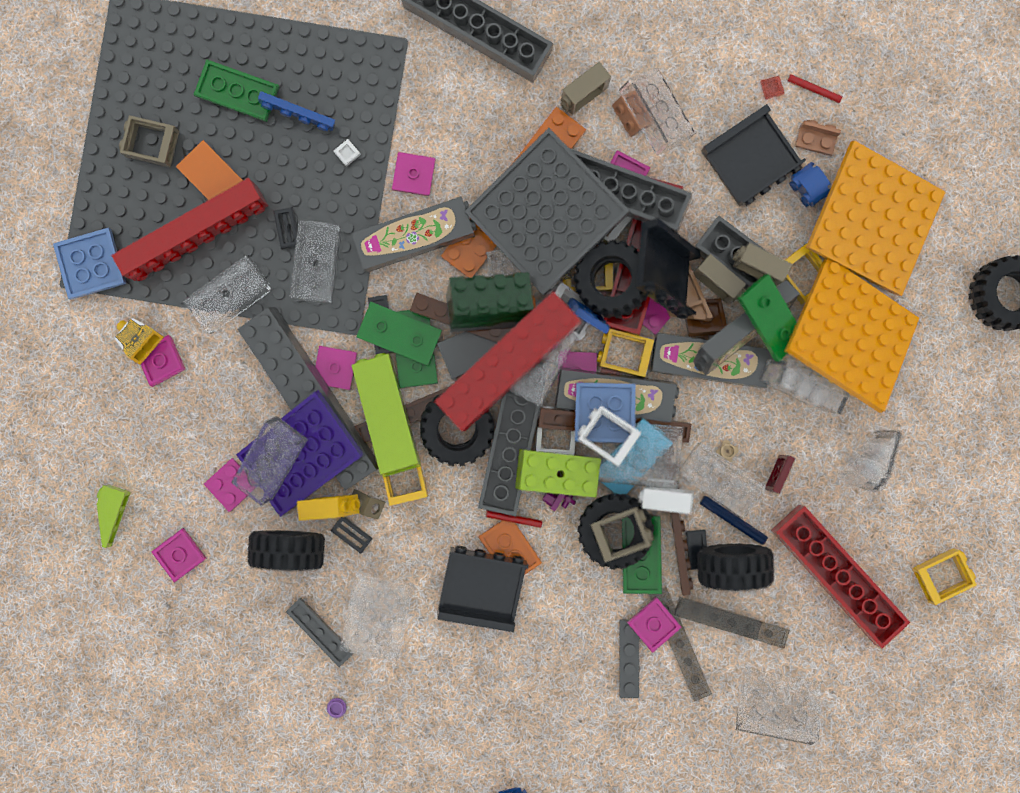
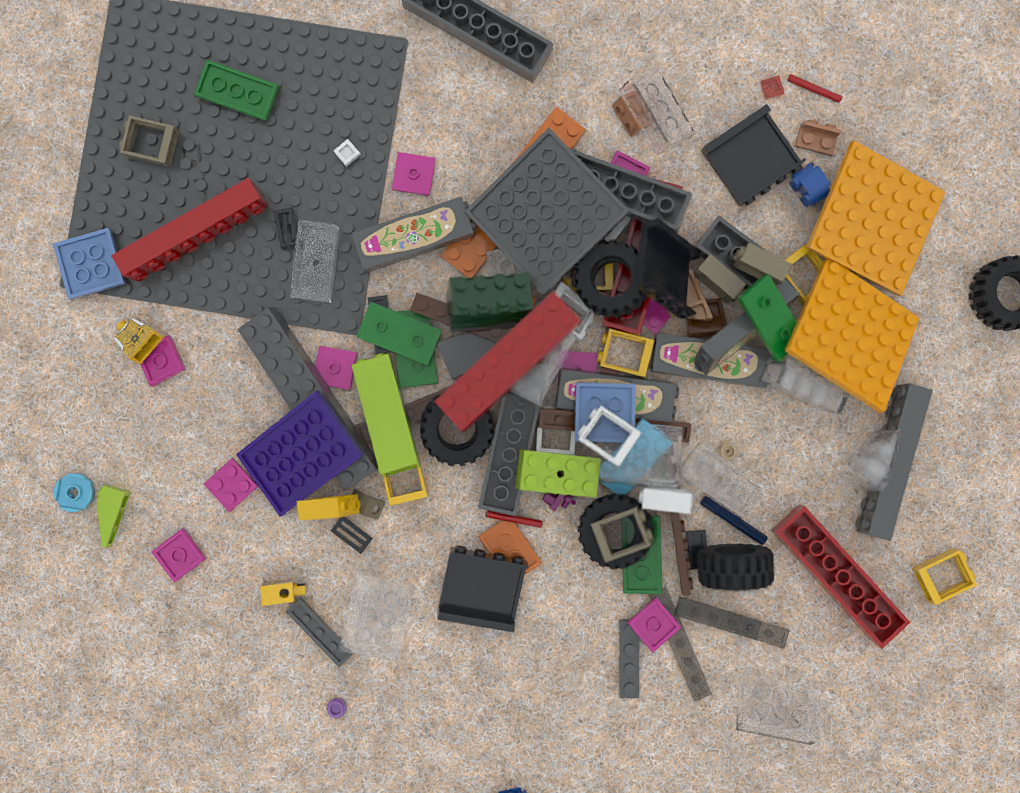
(65, 498): none -> medium azure plate
(208, 171): orange tile -> none
(245, 287): clear brick -> none
(269, 460): clear brick -> none
(271, 589): none -> yellow torso
(286, 550): black tyre -> none
(287, 109): blue plate -> none
(585, 88): dark tan window -> none
(588, 315): blue tile -> none
(779, 473): dark red tile -> none
(908, 416): none -> dark grey brick

